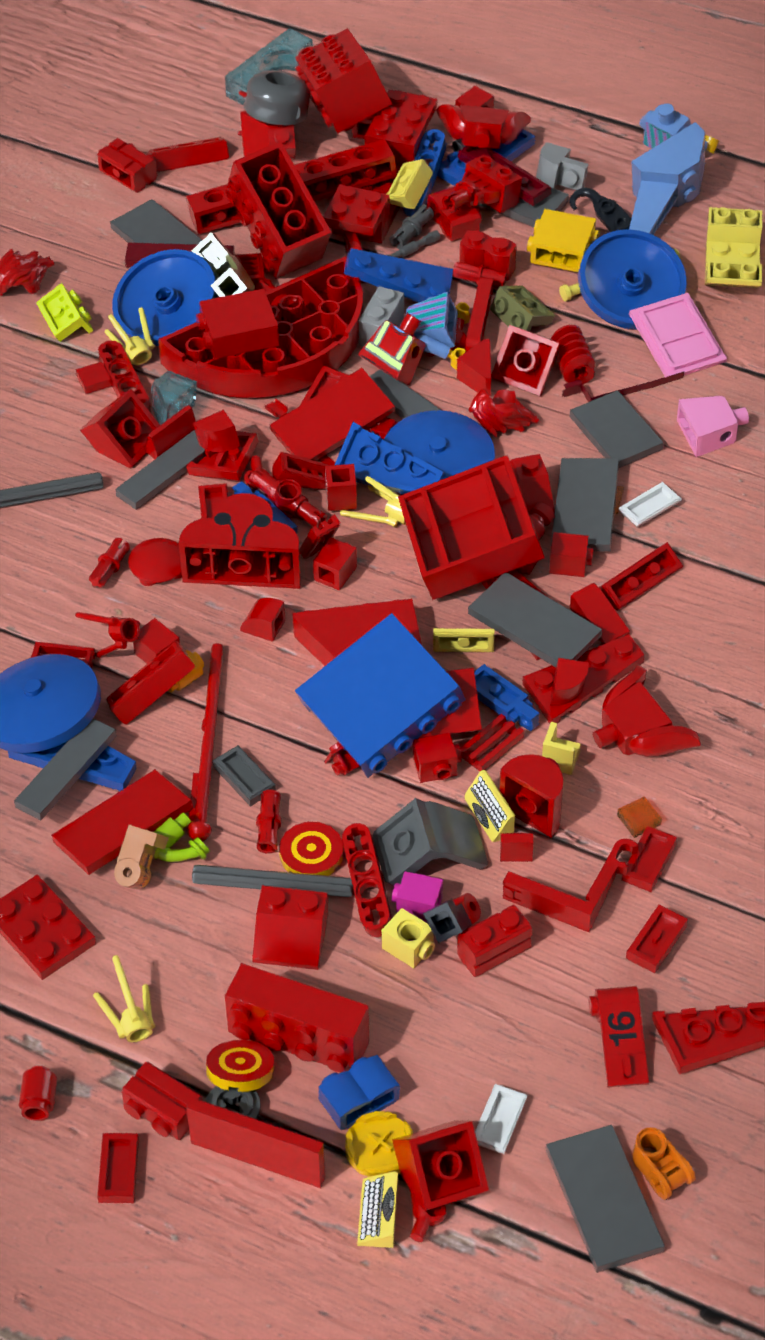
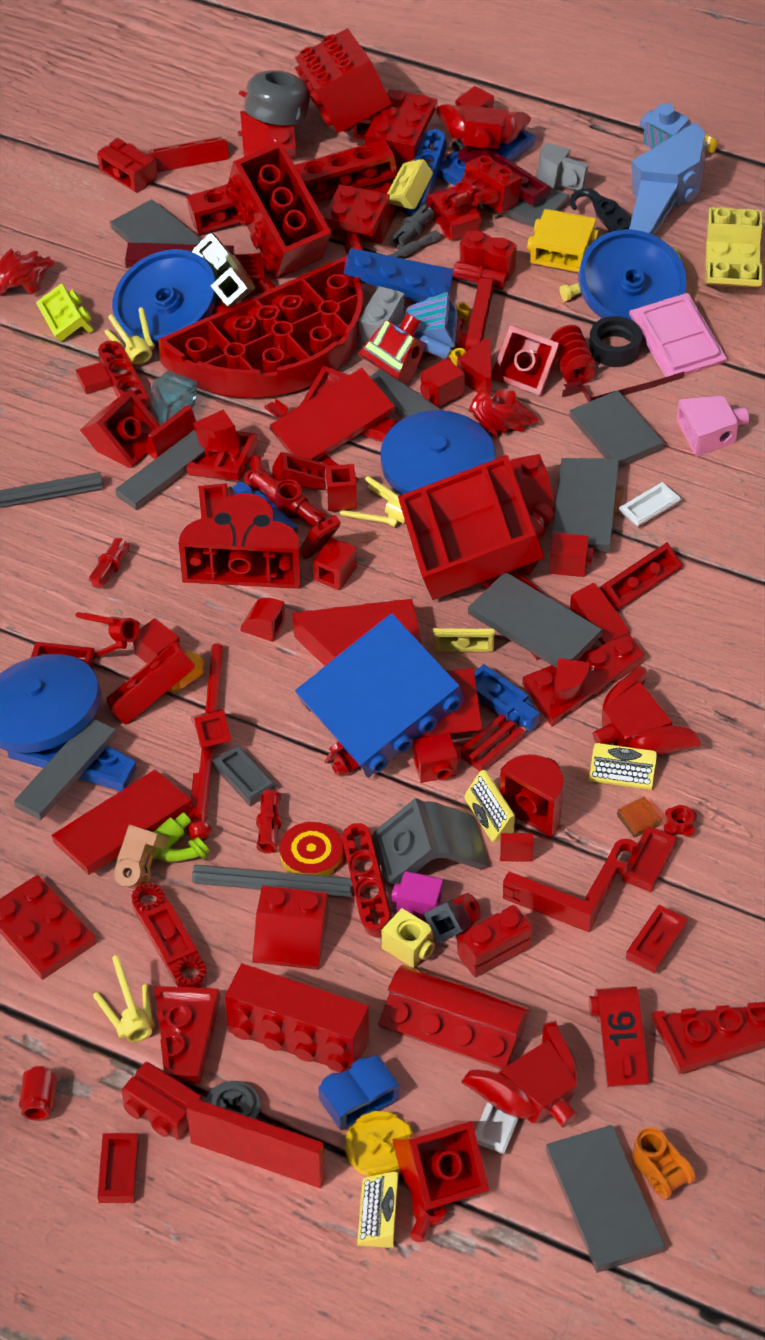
(155, 561): red dish -> none
(169, 936): none -> red plate
(186, 1029): none -> red wing
(211, 728): none -> red panel
(238, 323): red brick -> none
(240, 1065): red tile -> none
(276, 55): clear light blue arch -> none
(385, 462): blue wing -> none
(442, 382): none -> red brick
(453, 1017): none -> red brick
(520, 308): olive bracket -> none
(534, 1083): none -> red torso
(560, 750): light yellow panel -> none
(618, 327): none -> black tyre
(623, 766): none -> slope
(680, 814): none -> red plate

